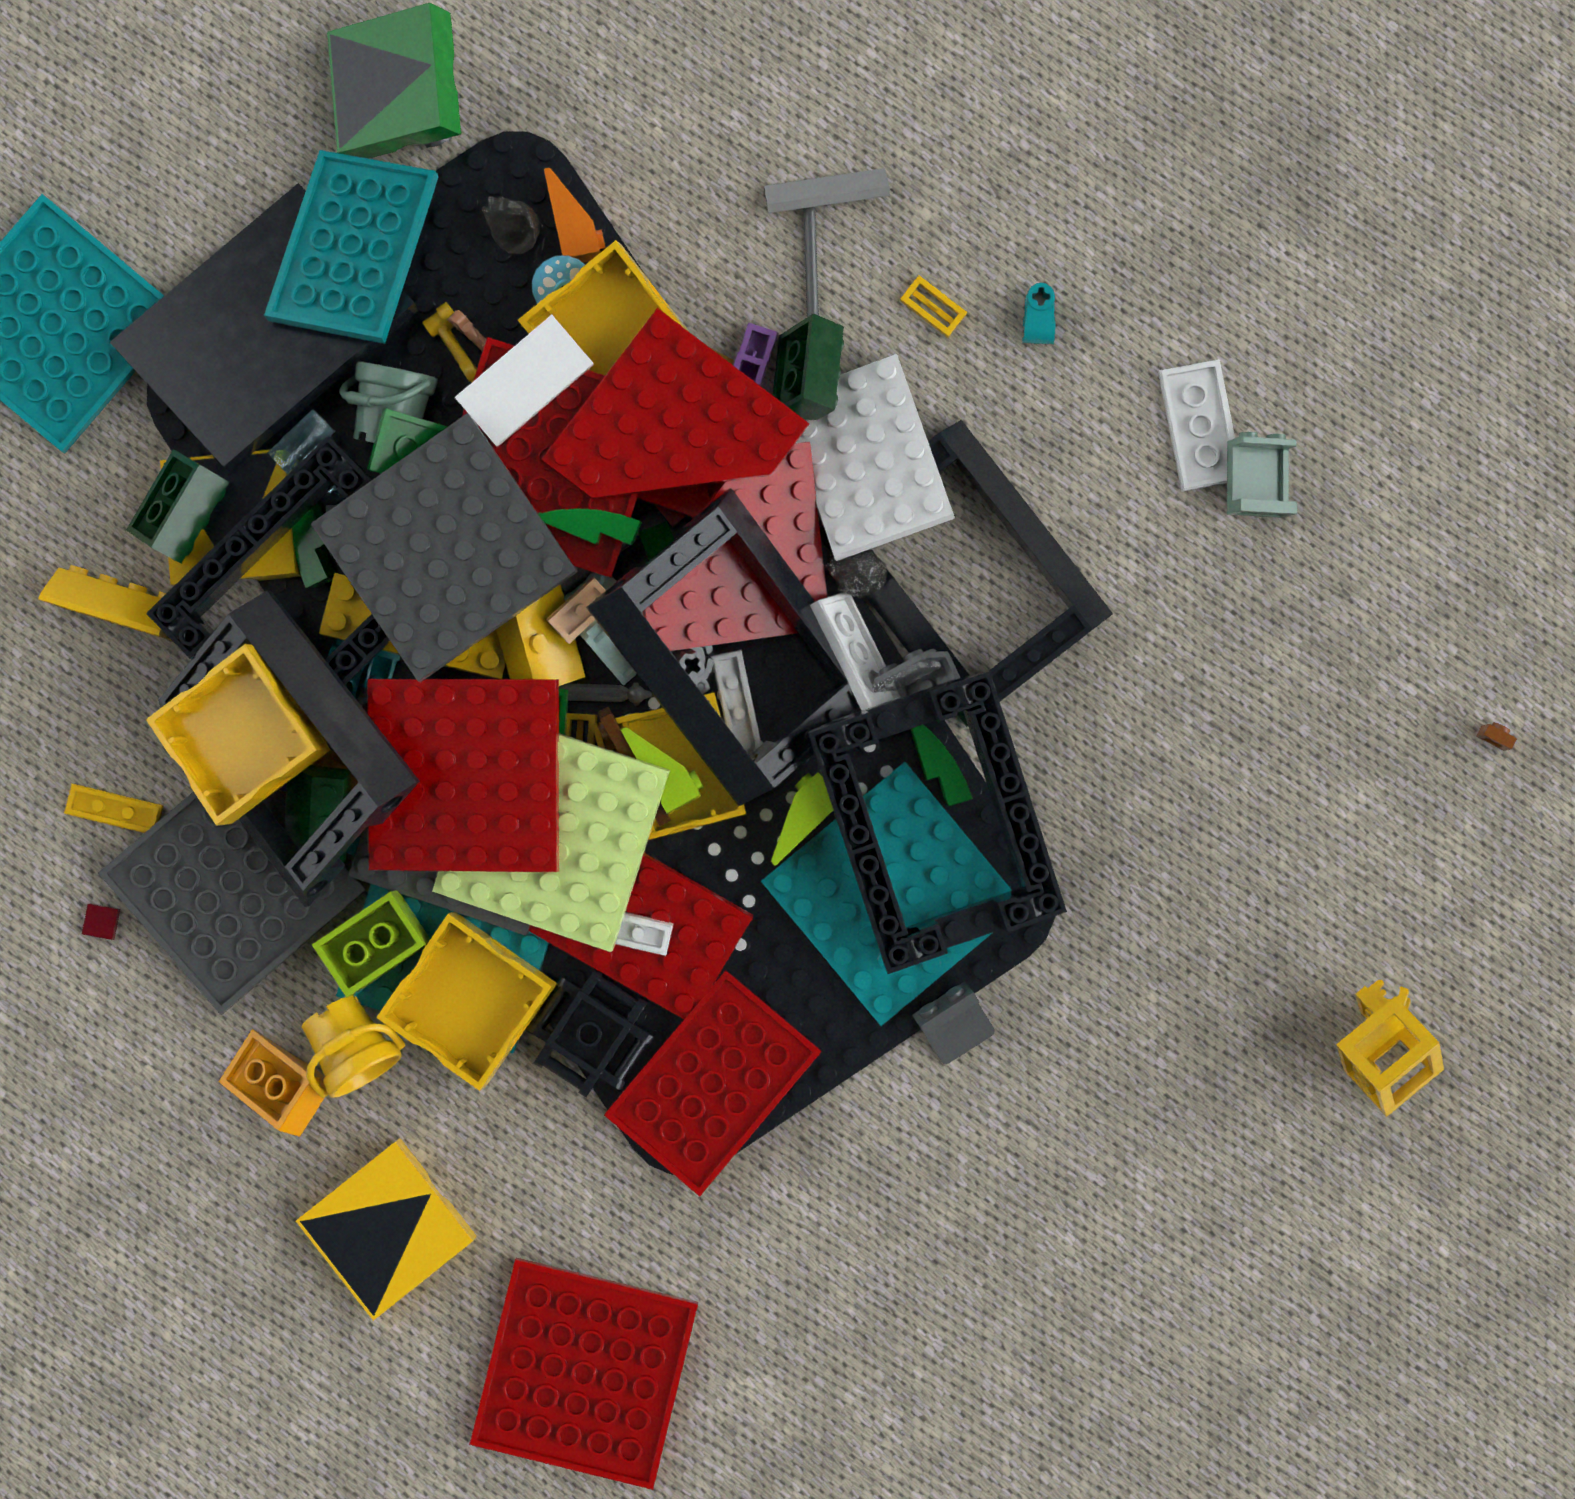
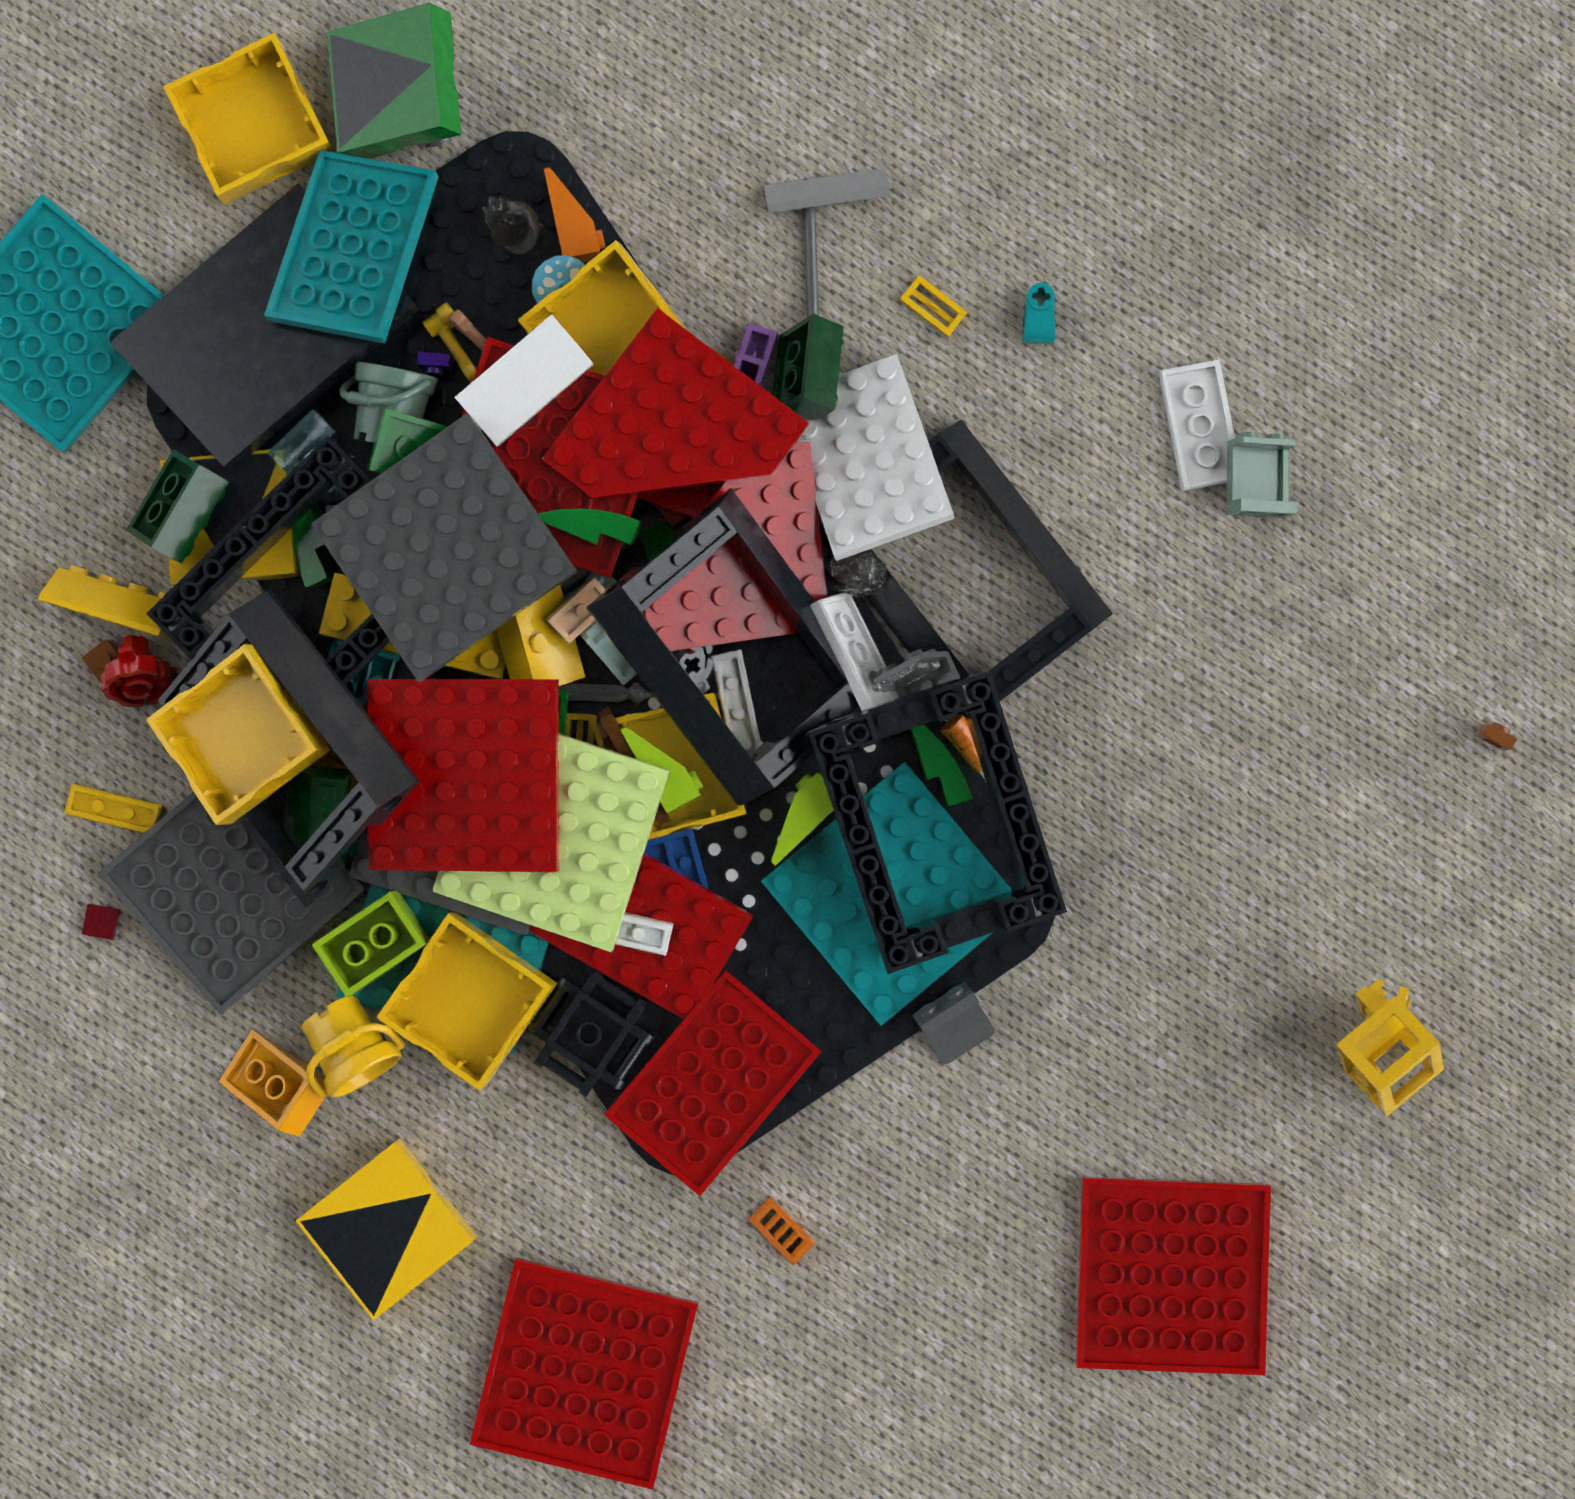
(99, 657): none -> dark orange plate
(136, 674): none -> red piece
(248, 119): none -> yellow tile
(435, 363): none -> dark purple plate
(679, 853): none -> blue wing
(794, 1256): none -> orange slope
(959, 736): none -> orange hinge
(1173, 1276): none -> red plate

